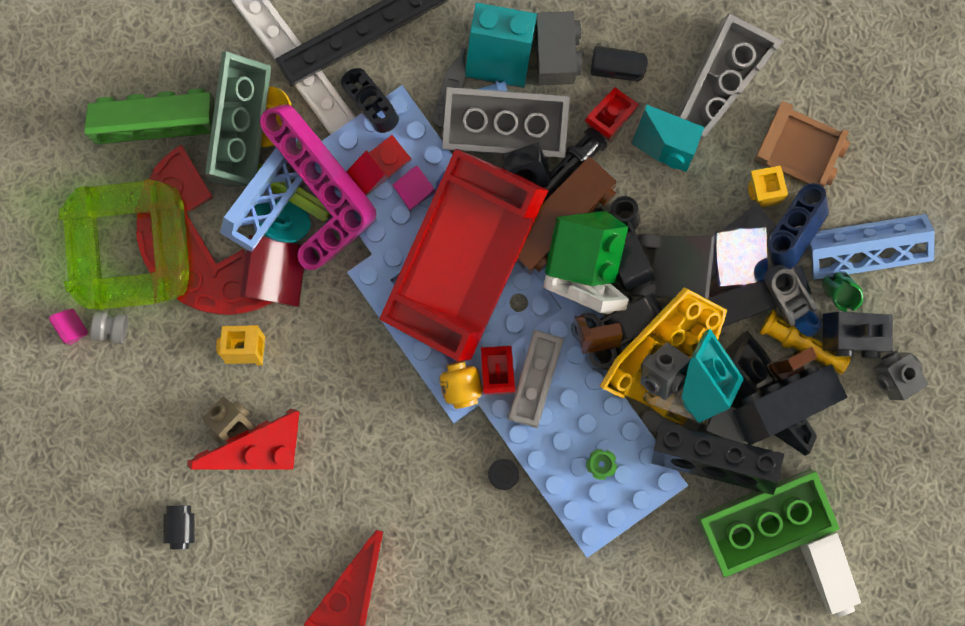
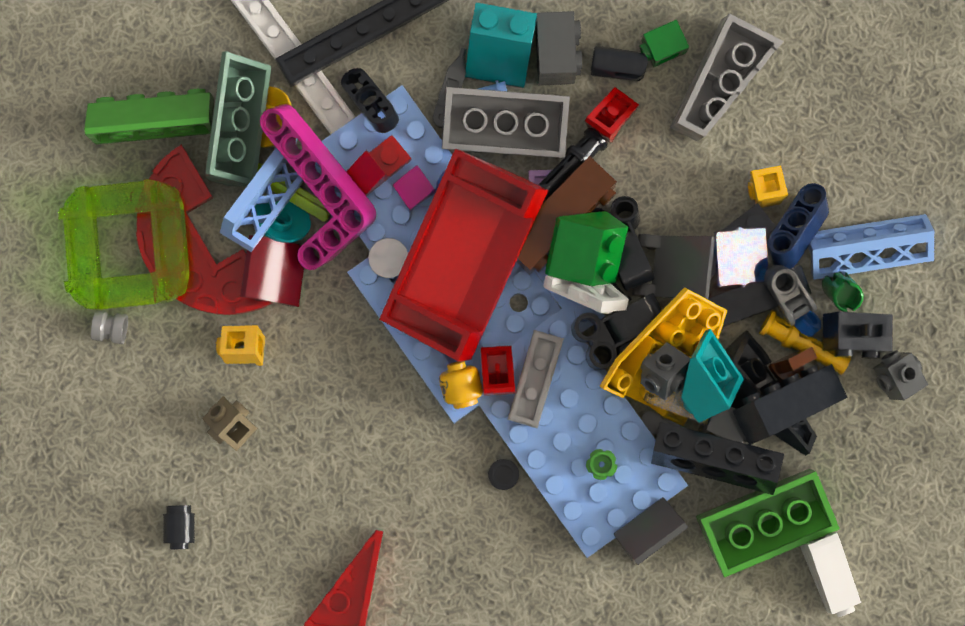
(68, 326): dark pink slope -> none
(263, 448): wing -> none
(387, 257): none -> flat silver sticker
(529, 158): black brick -> none
(598, 337): reddish brown tile -> none
(650, 531): none -> dark grey slope
(664, 43): none -> green brick
(667, 138): teal slope -> none
(802, 146): medium nougat panel -> none

